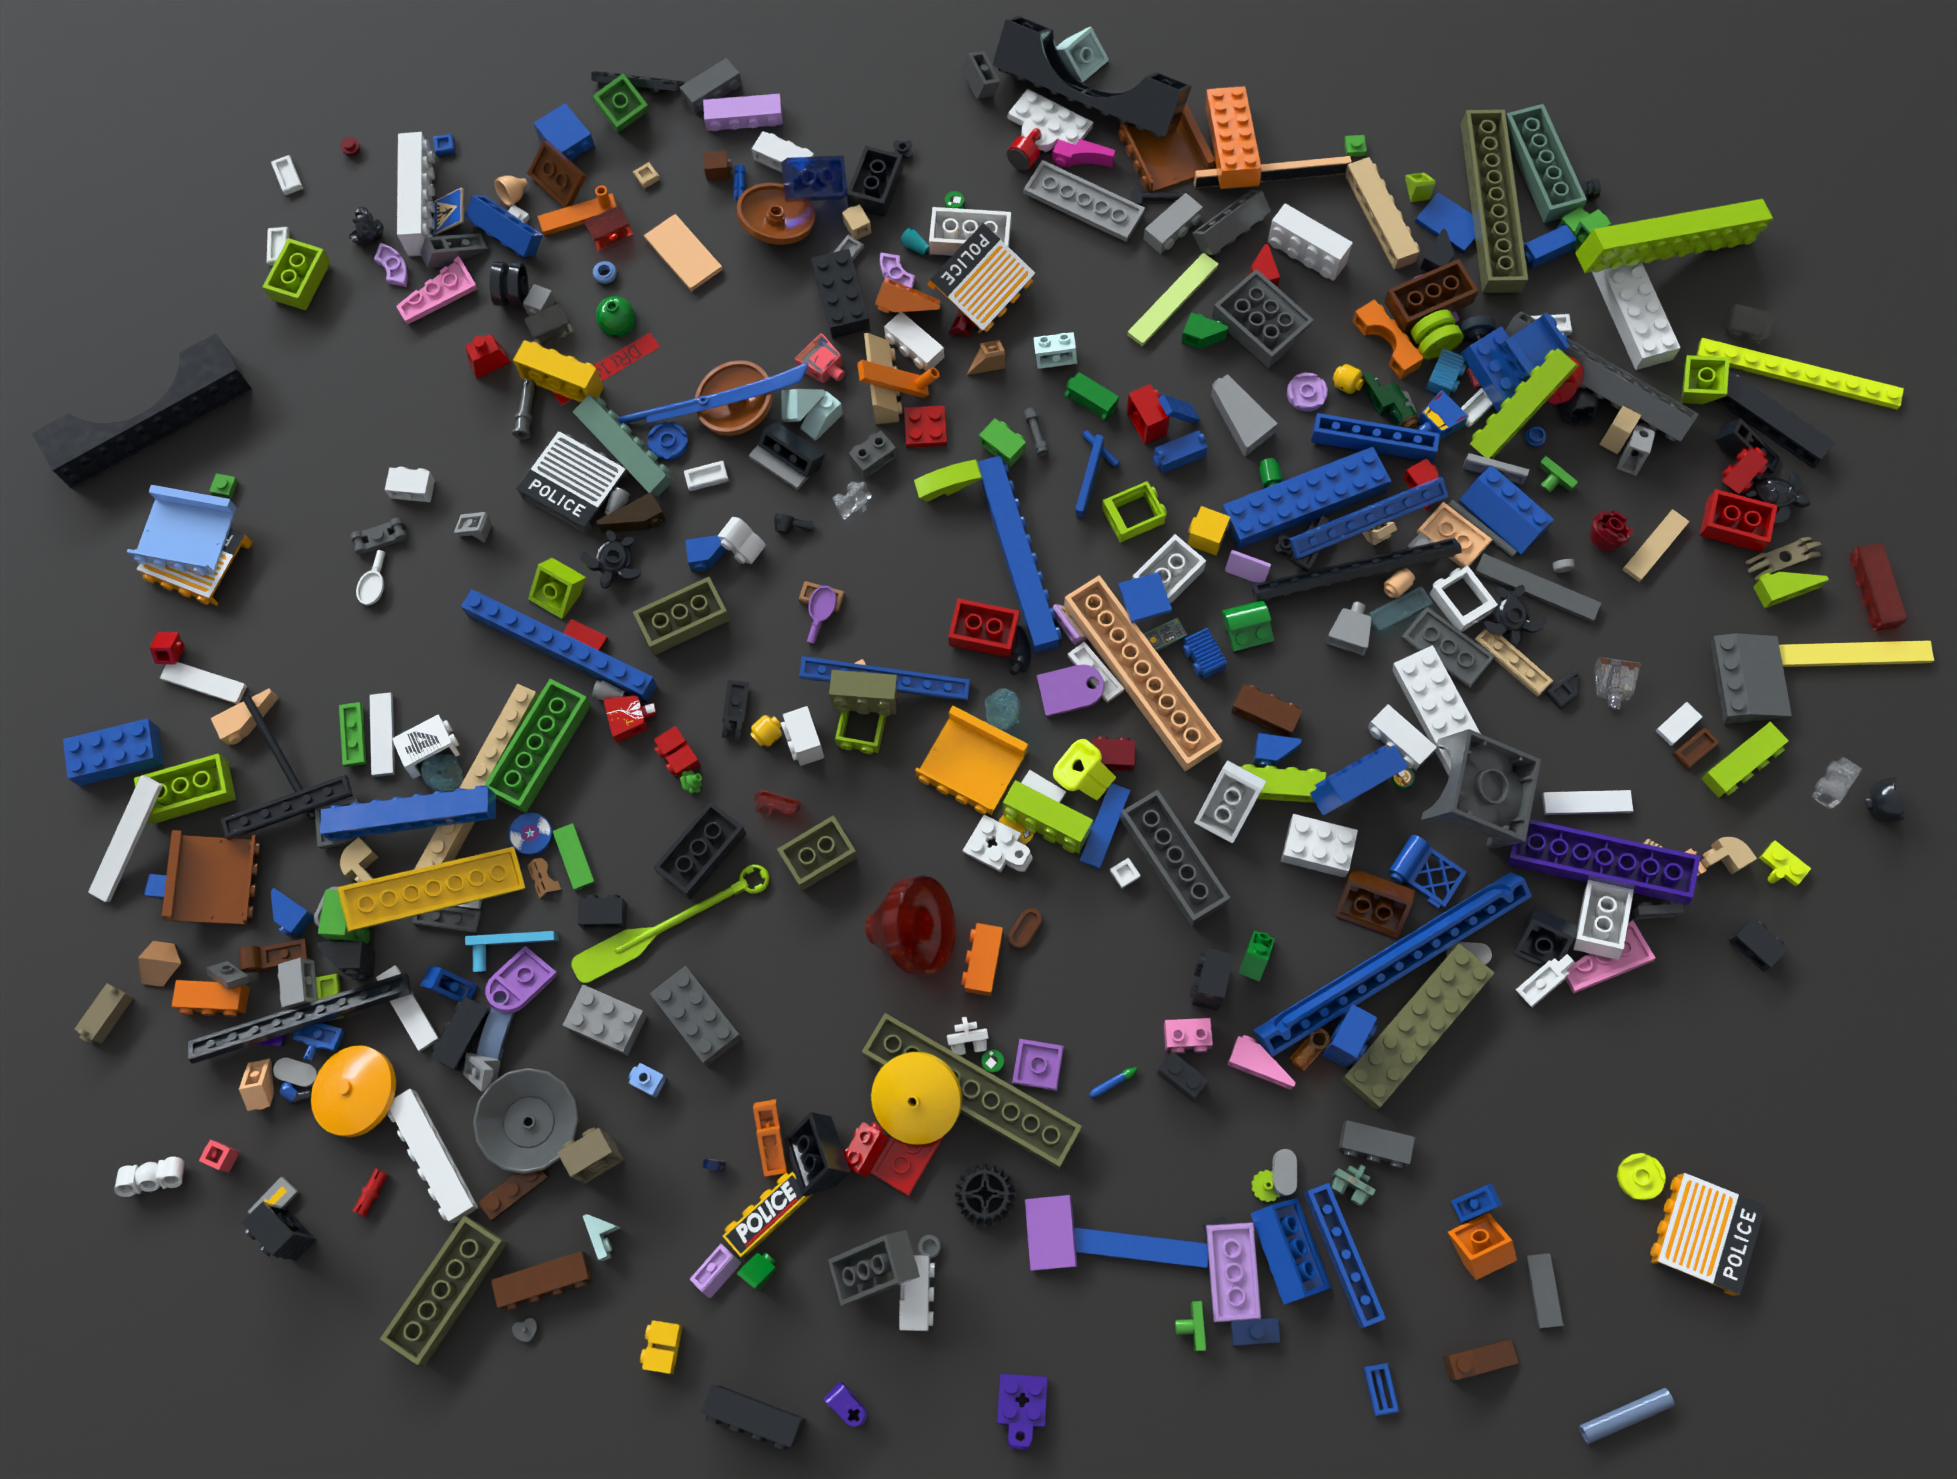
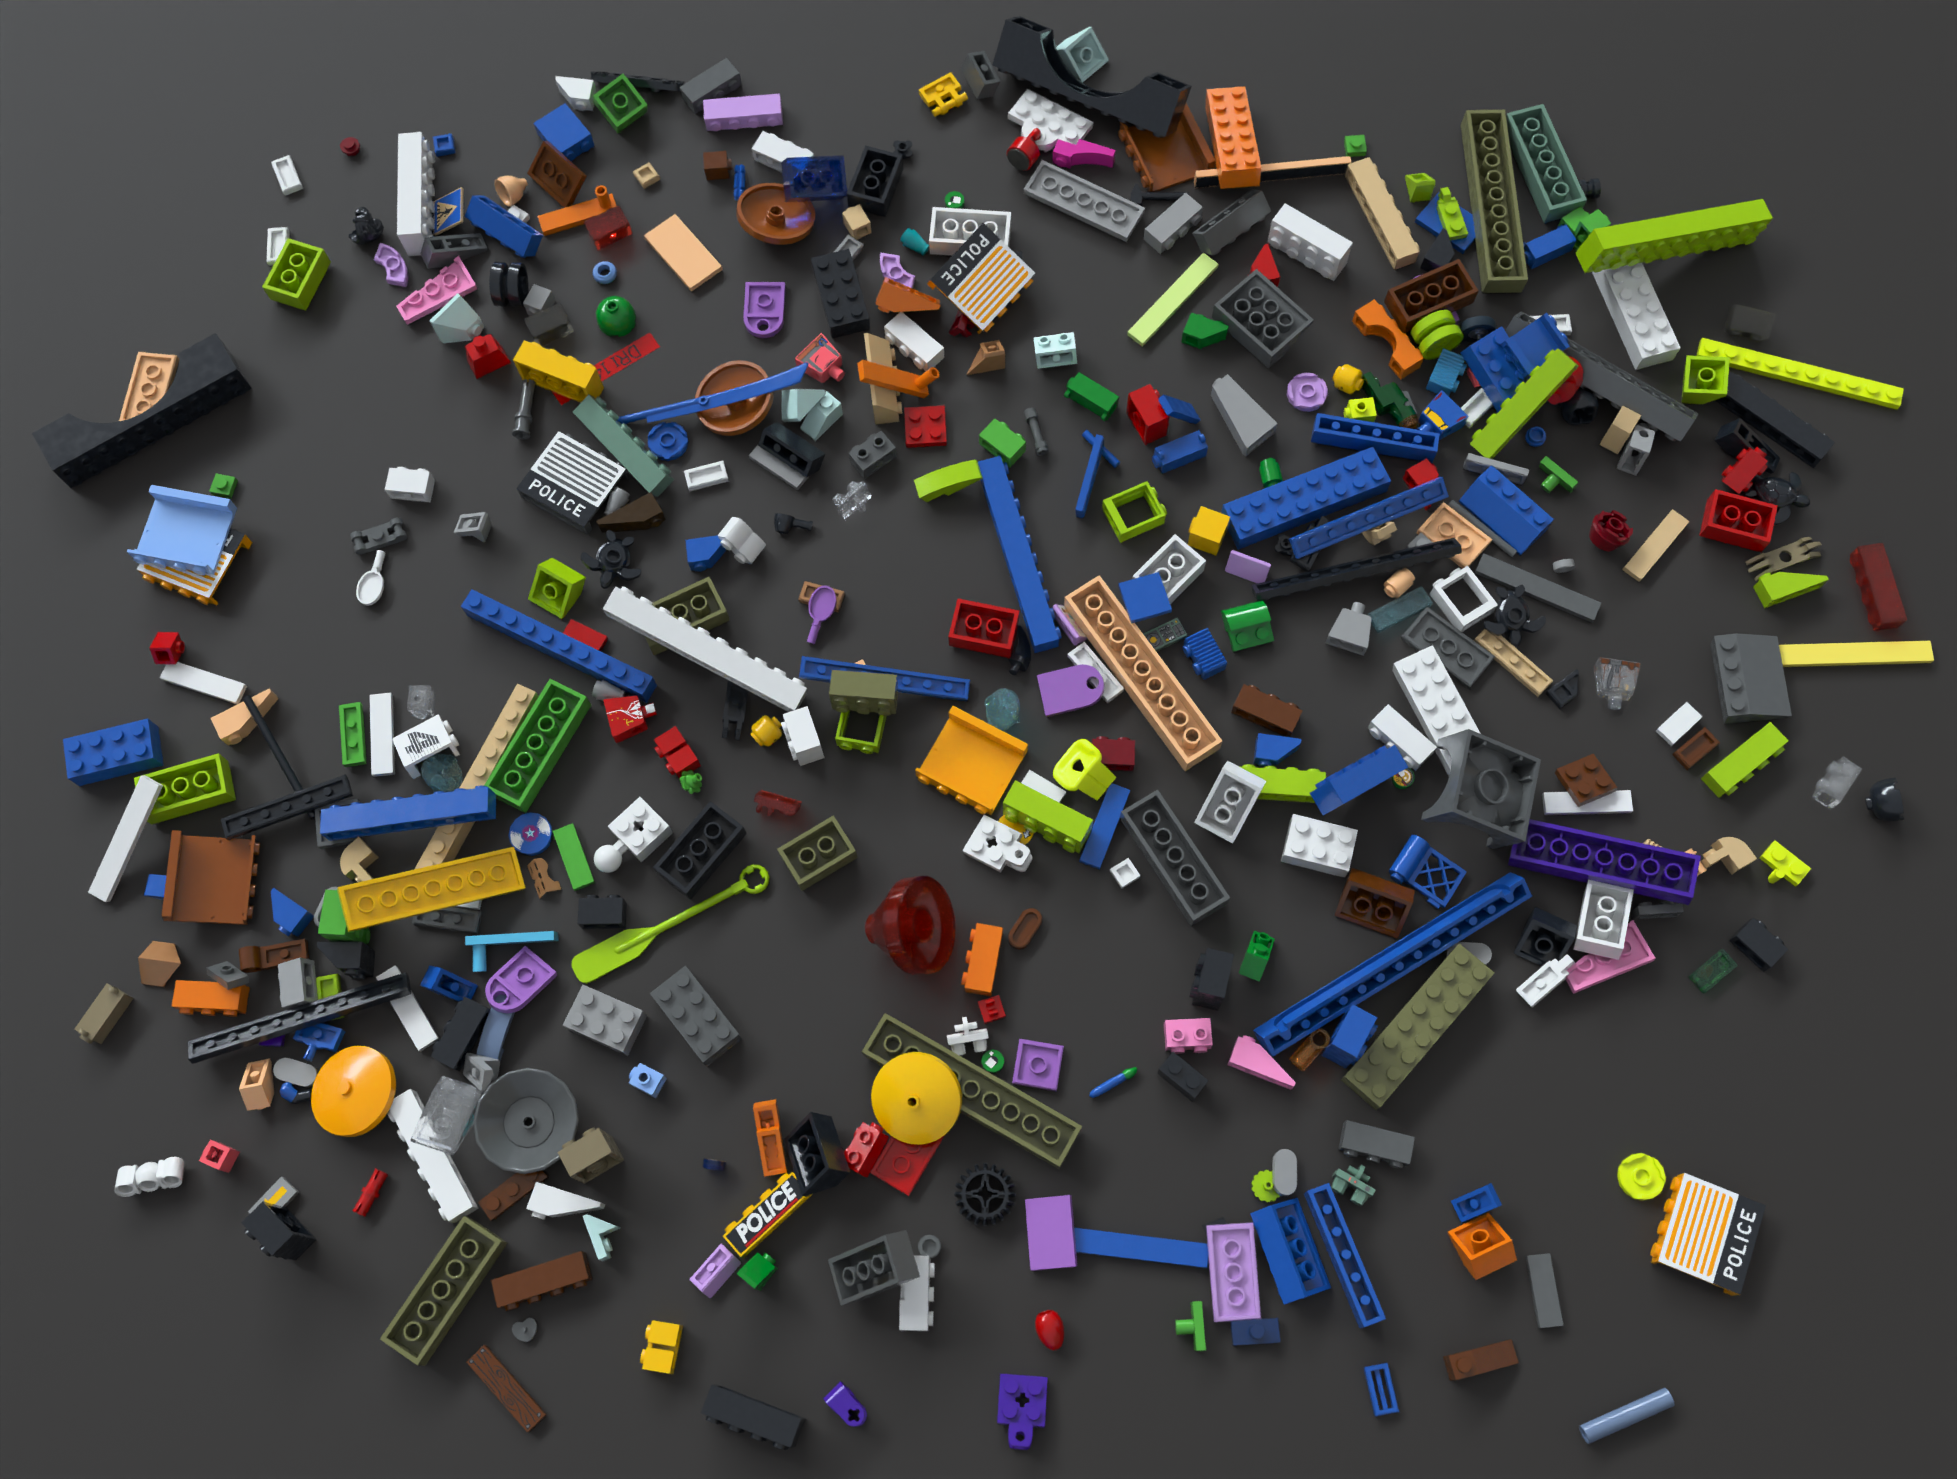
(149, 382): none -> light nougat tile
(421, 701): none -> clear brick
(447, 1115): none -> clear slope
(457, 321): none -> light aqua slope
(506, 1388): none -> reddish brown tile
(556, 1202): none -> white slope
(577, 92): none -> white slope
(640, 843): none -> white brick
(705, 650): none -> white brick
(764, 305): none -> medium lavender tile
(941, 89): none -> yellow plate
(991, 1009): none -> red tile
(1050, 1329): none -> red animal
(1361, 409): none -> neon yellow brick
(1451, 215): none -> lime hinge
(1585, 780): none -> reddish brown plate
(1712, 971): none -> clear green tile

